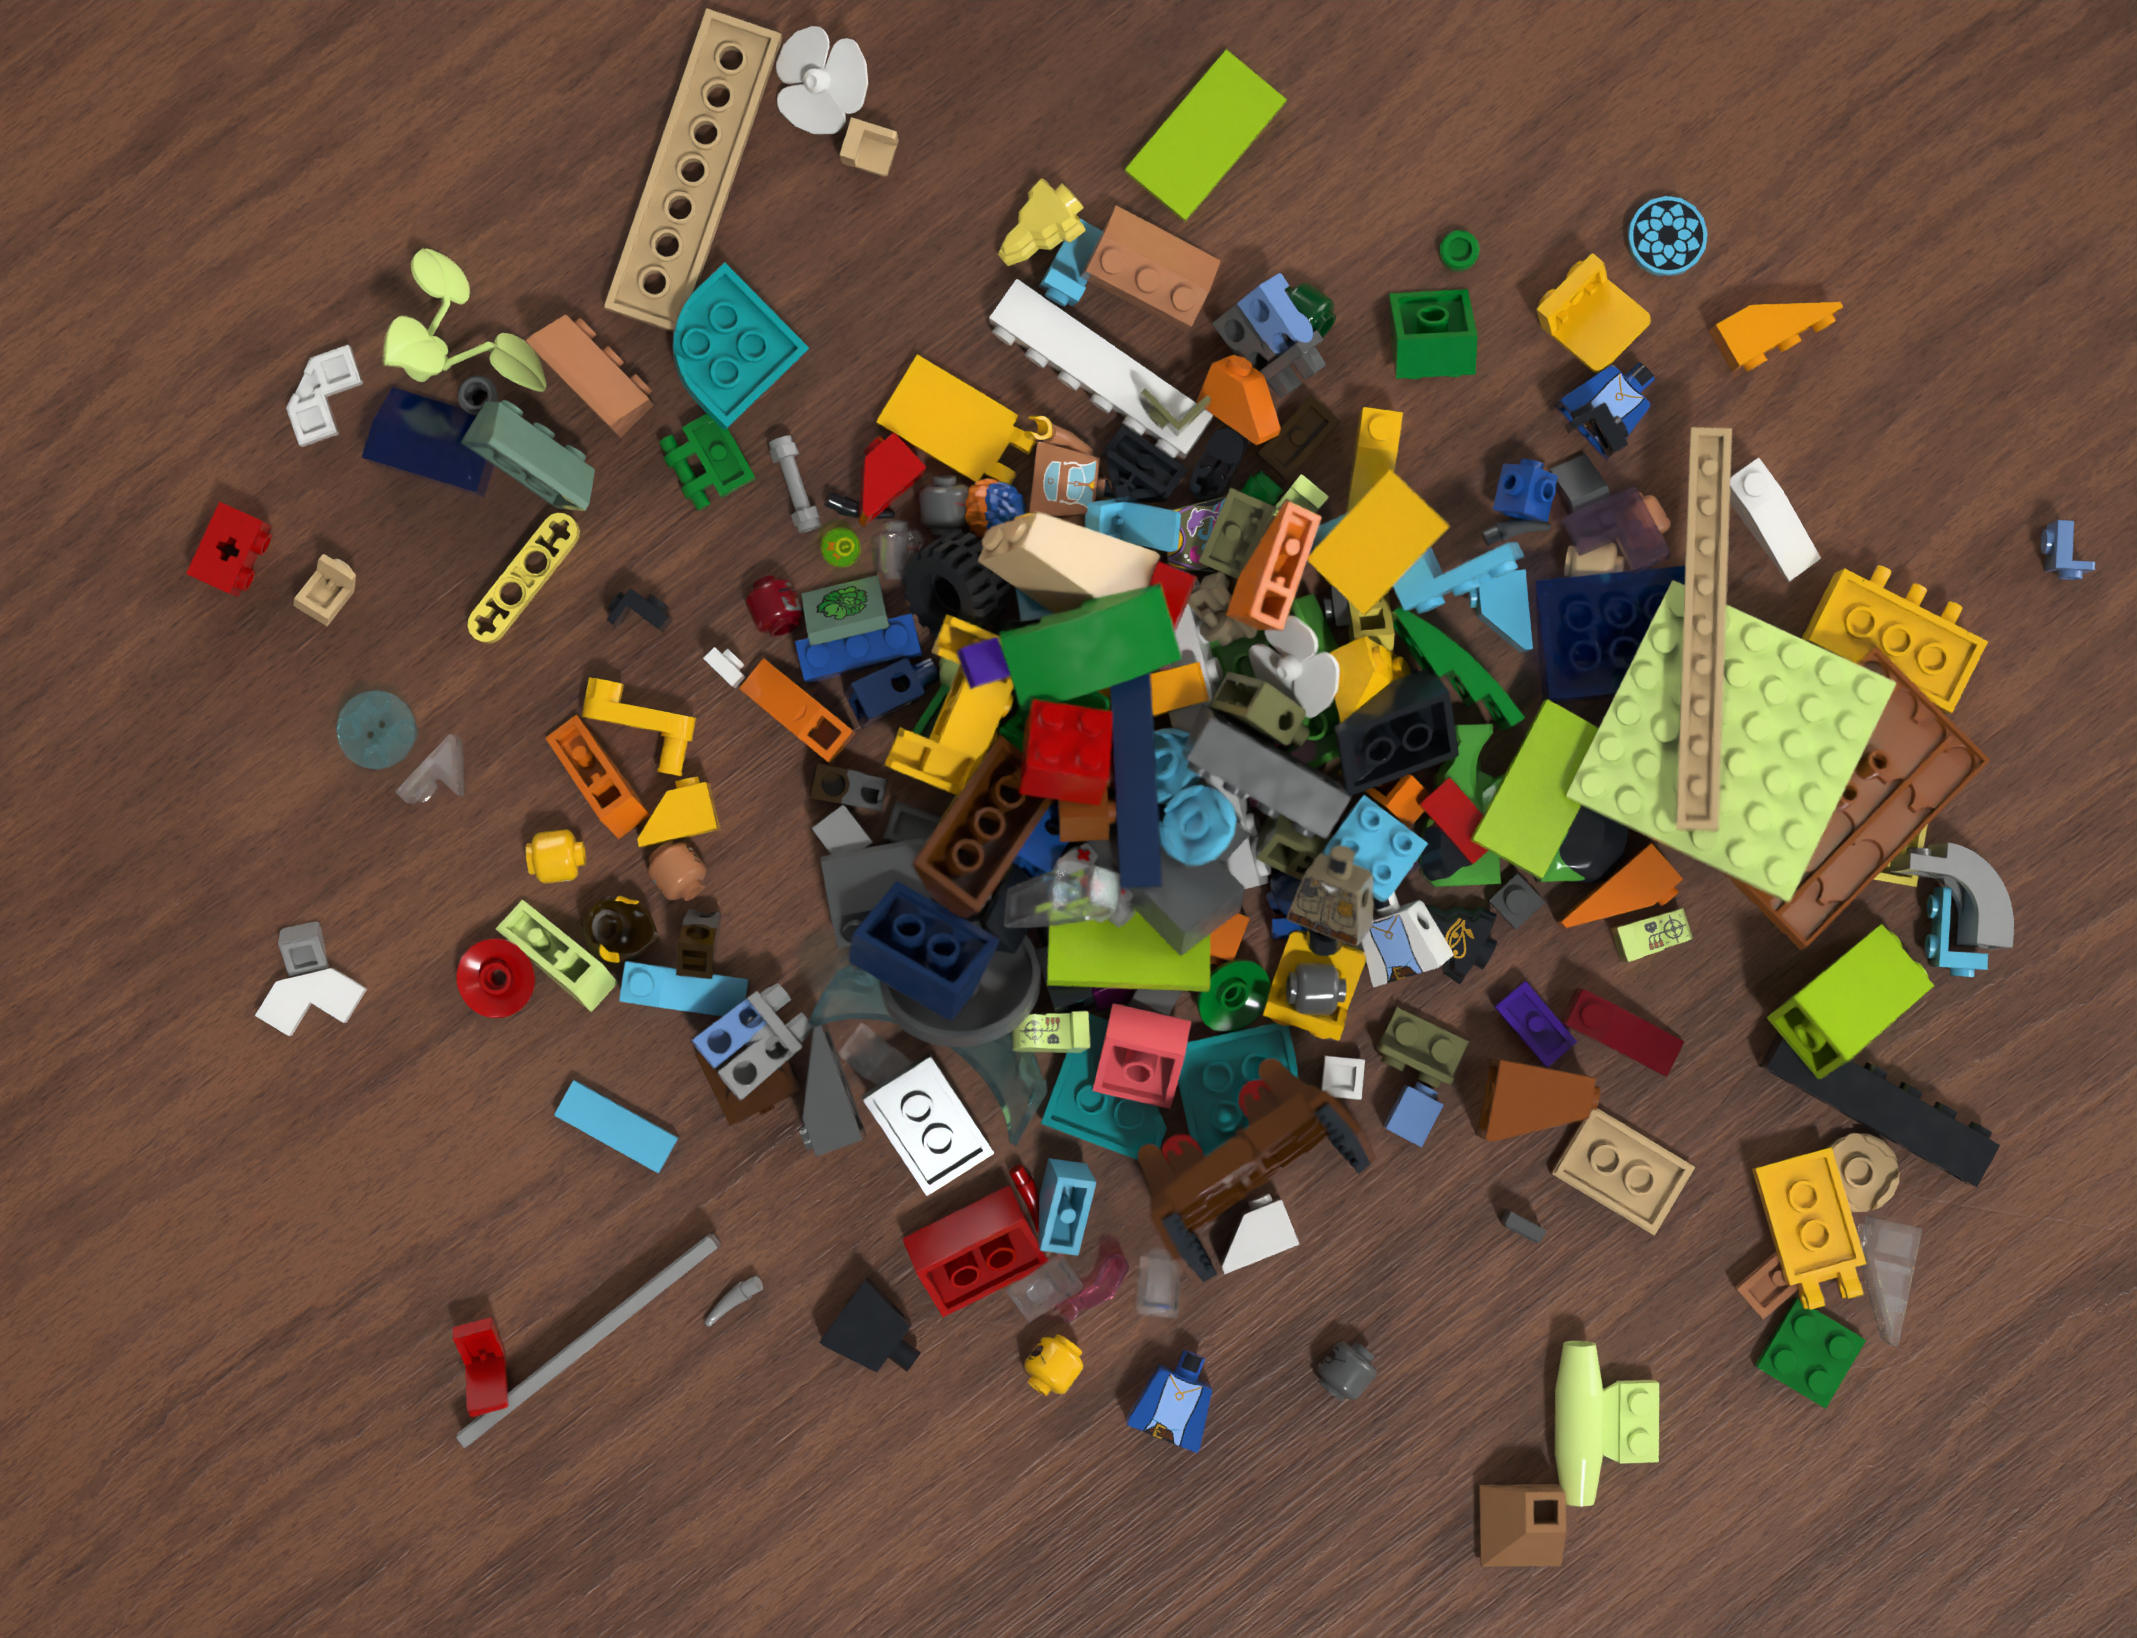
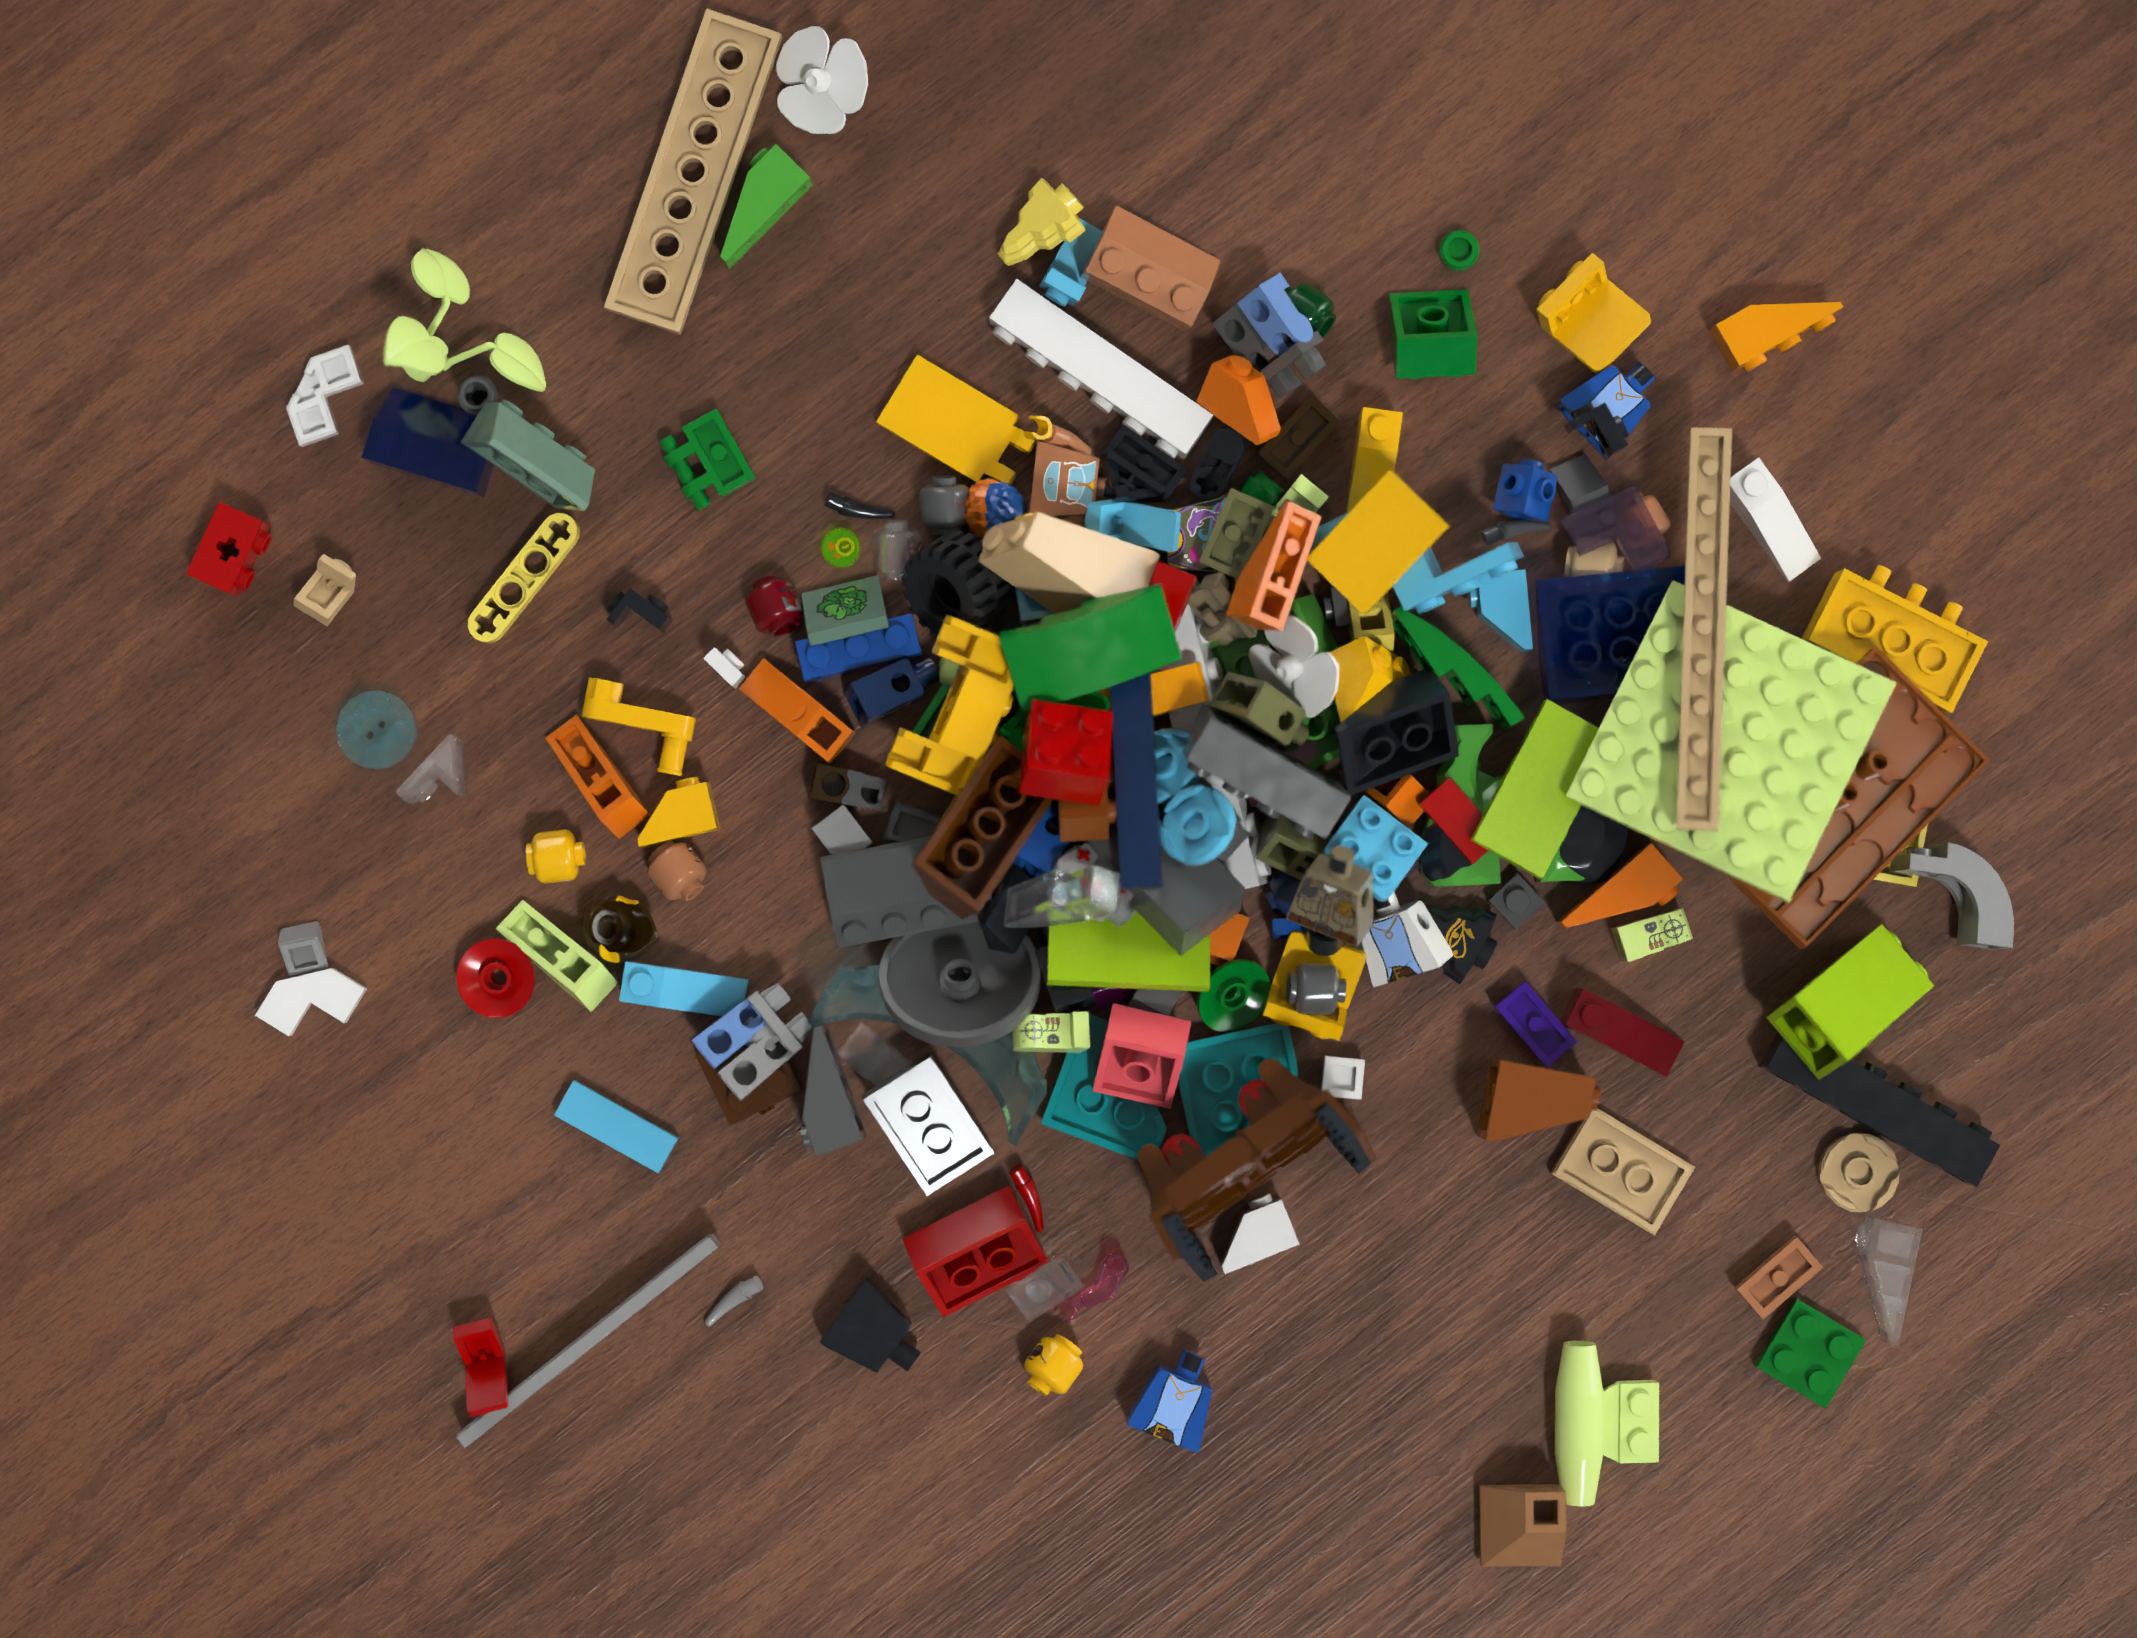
(592, 373): nougat slope -> none
(698, 944): dark brown leg -> none
(730, 346): teal plate -> none
(766, 196): none -> bright green slope
(783, 451): light grey bar -> none
(869, 147): tan panel -> none
(886, 475): red slope -> none
(922, 950): dark blue slope -> none
(983, 663): dark purple tile -> none
(1064, 1206): medium azure slope -> none
(1157, 1284): clear slope -> none
(1163, 418): olive bracket -> none
(1205, 135): lime tile -> none
(1347, 1370): dark grey head -> none
(1414, 1113): medium blue brick -> none
(1421, 1046): olive bracket -> none
(1522, 1226): dark grey tile -> none
(1667, 236): tile -> none
(1811, 1224): yellow tile -> none
(1938, 941): medium azure bracket -> none
(2058, 547): medium blue bracket -> none

